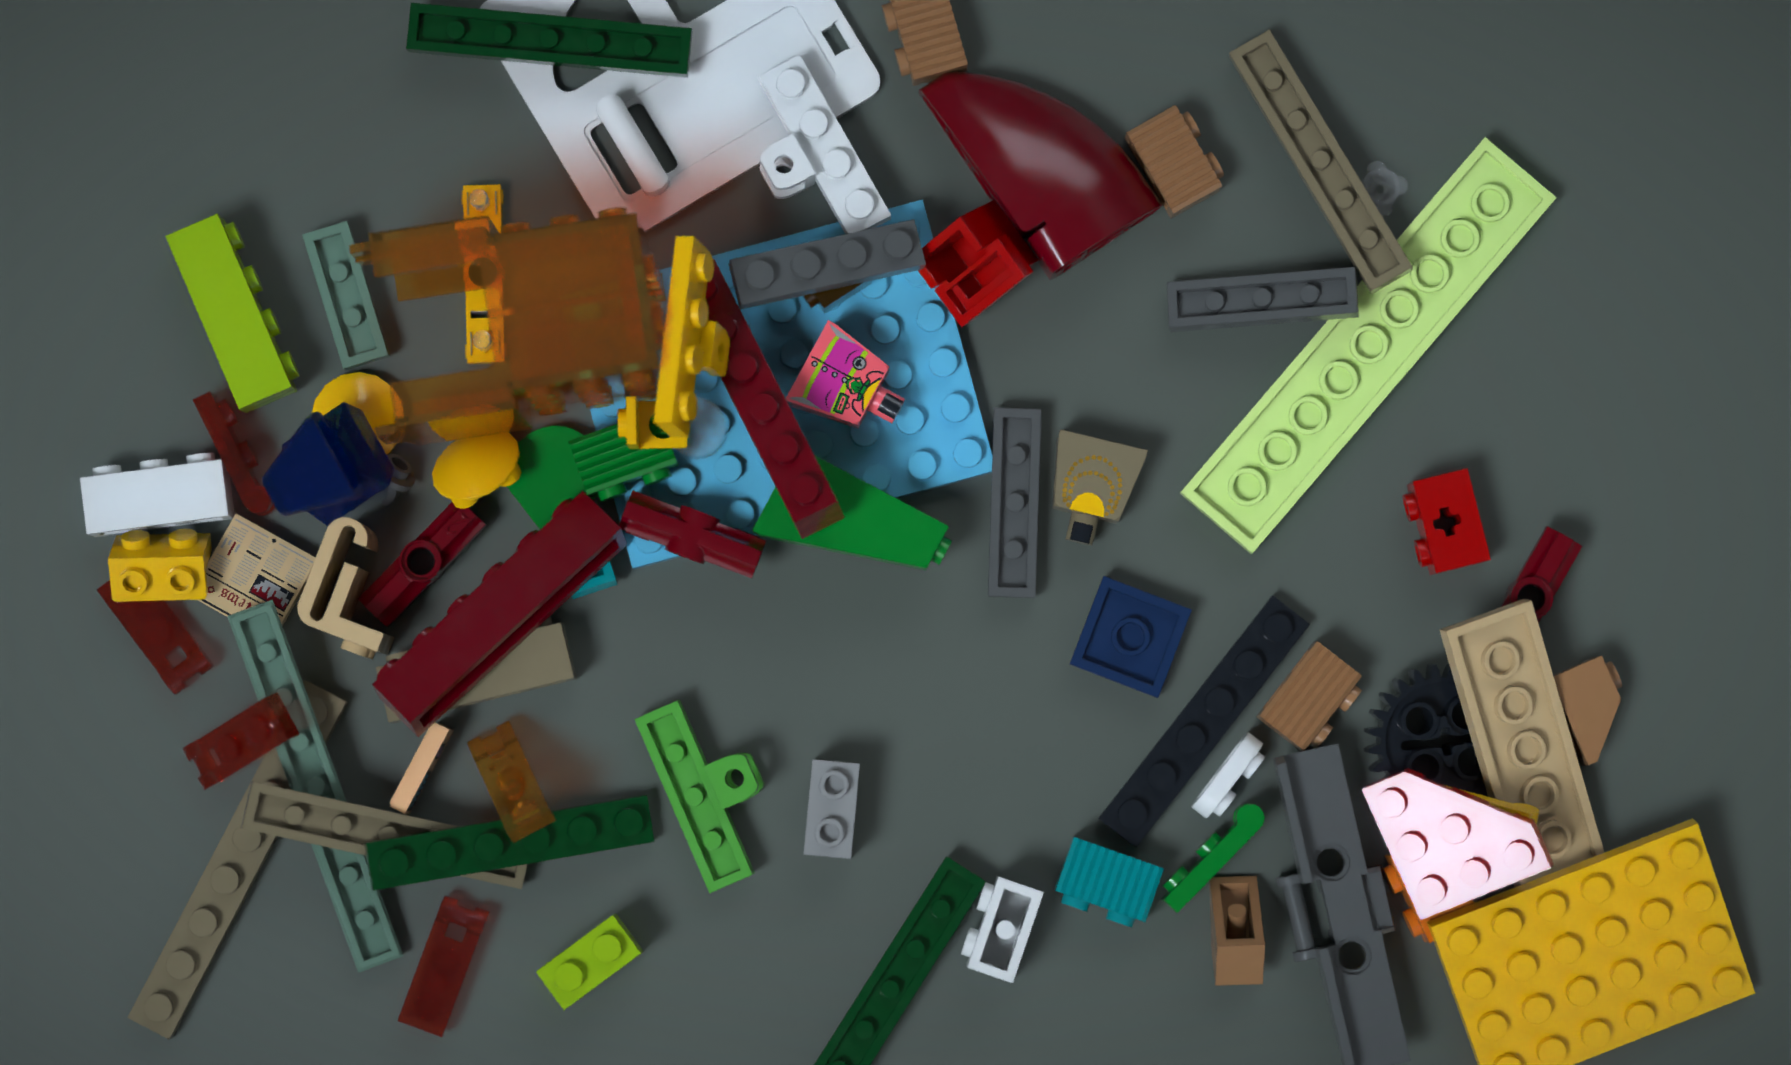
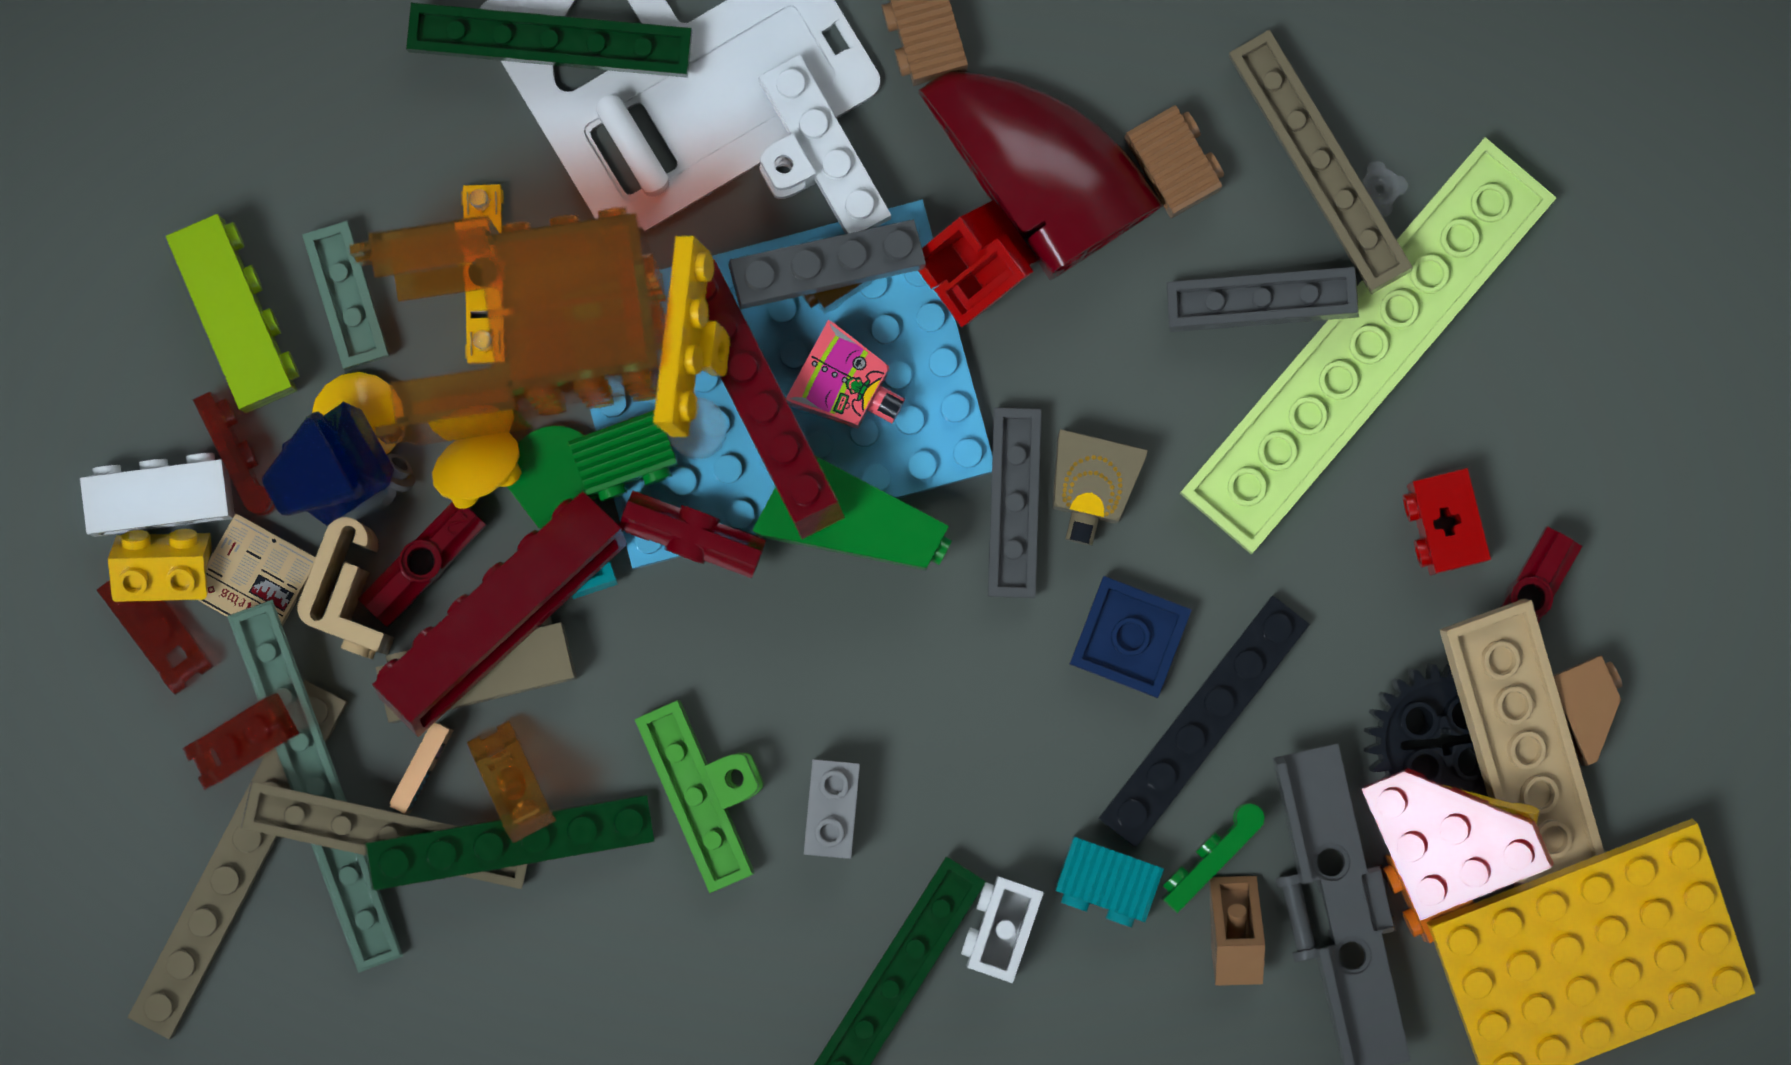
(442, 968): clear red plate -> none
(589, 961): lime brick -> none
(634, 425): yellow bracket -> none
(1242, 760): white plate -> none
(1310, 697): medium nougat brick -> none

